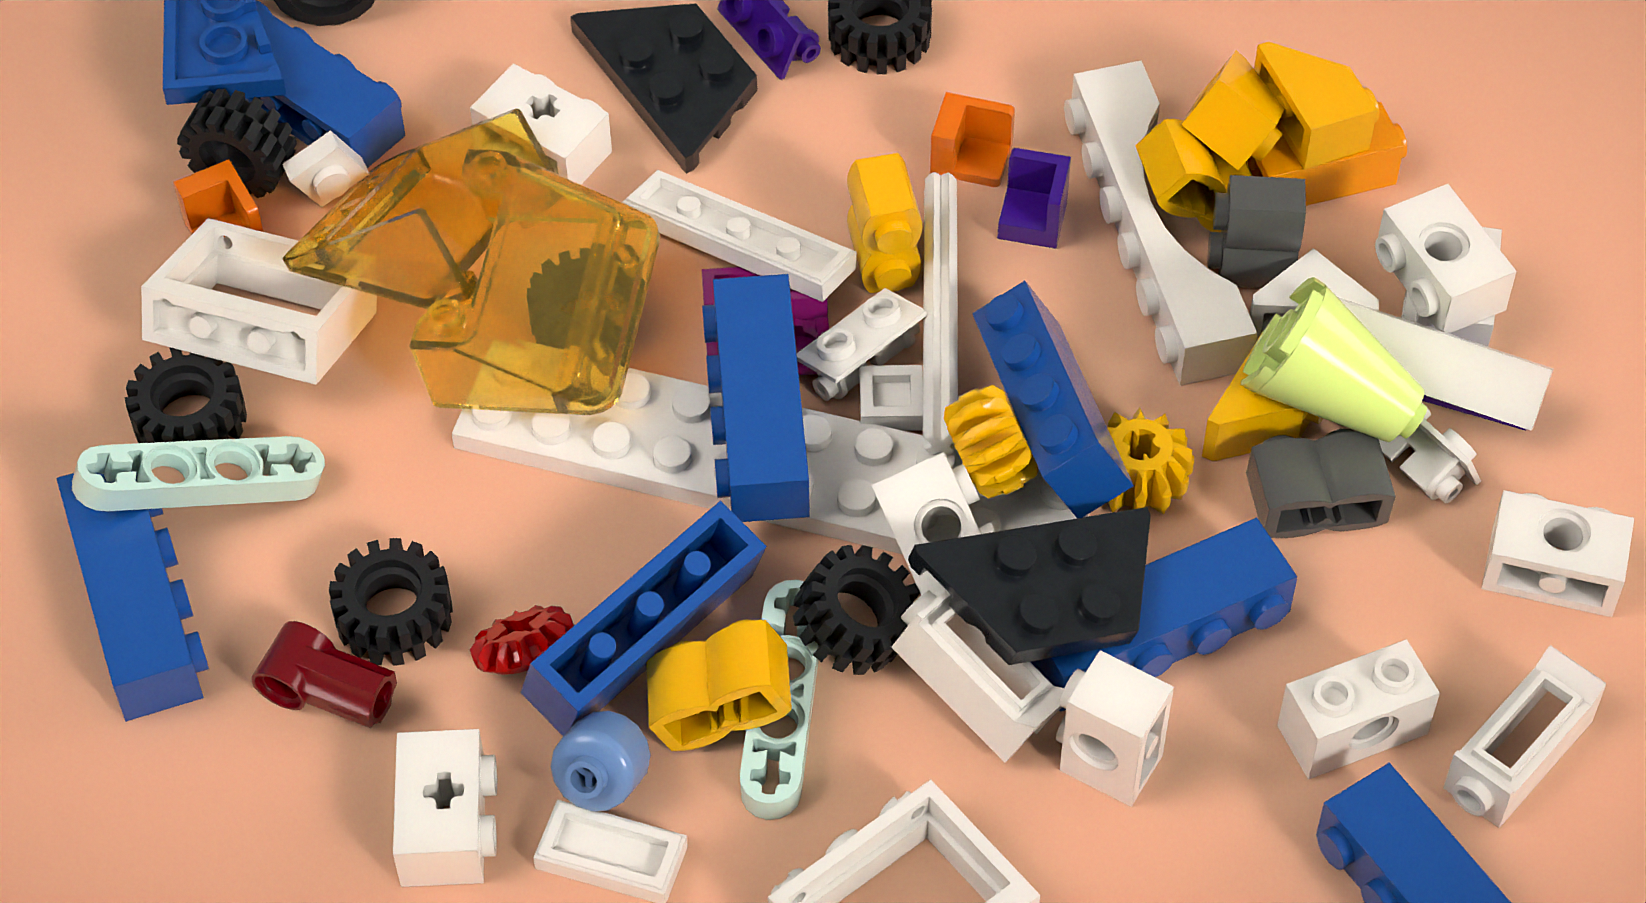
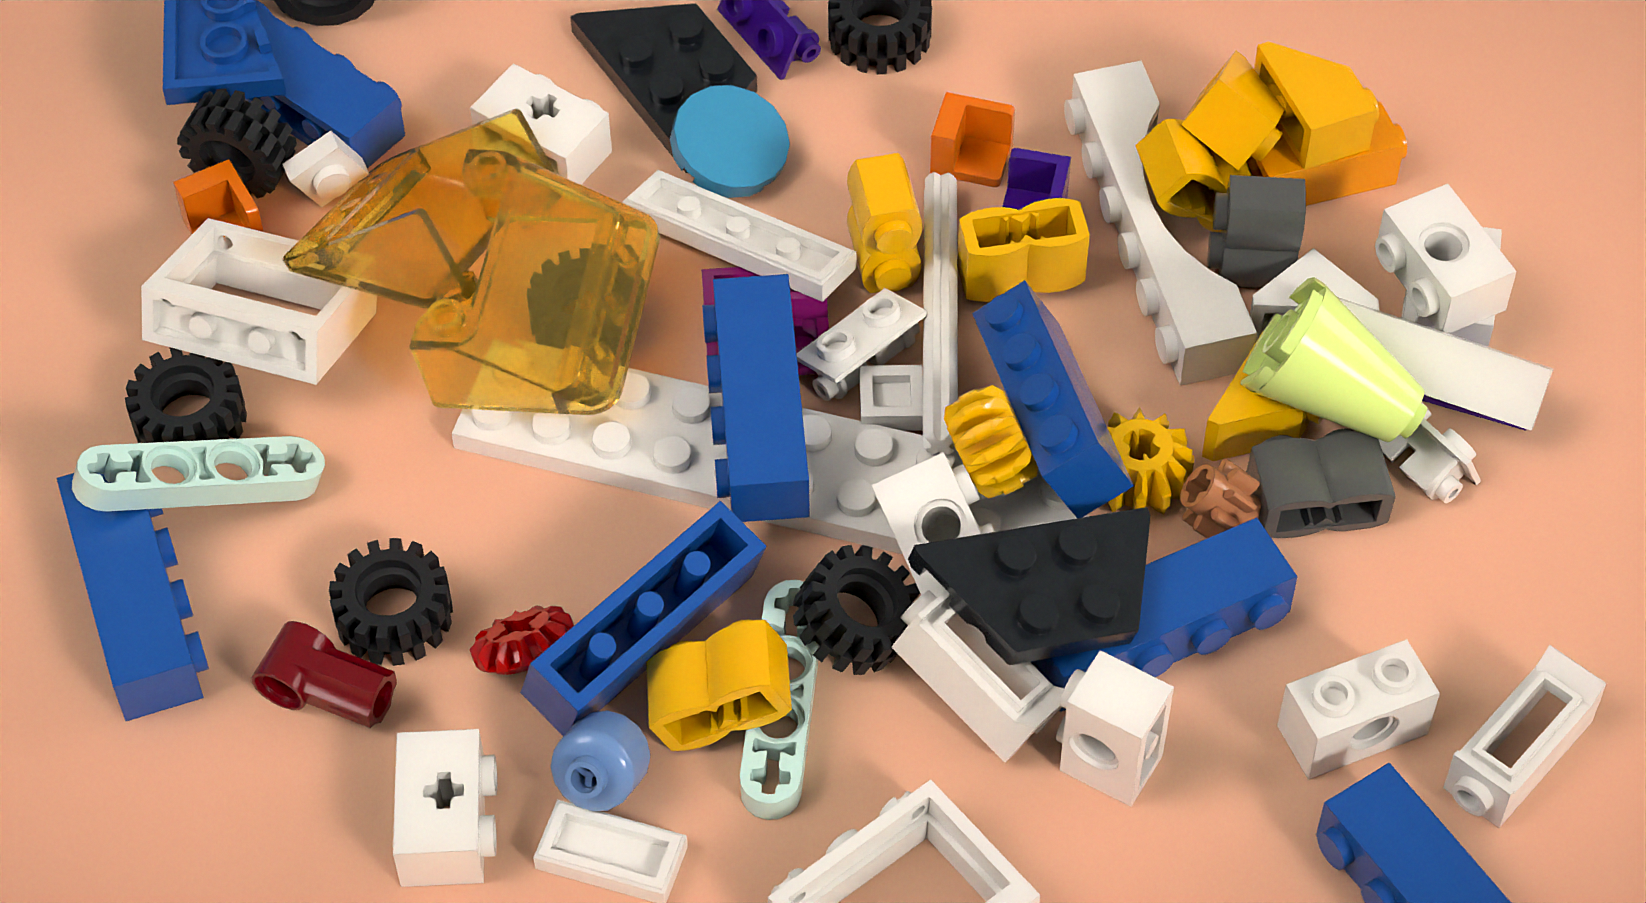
(729, 140): none -> dark azure tile
(1036, 244): none -> yellow brick
(1219, 498): none -> nougat gear
(1579, 577): white brick -> none

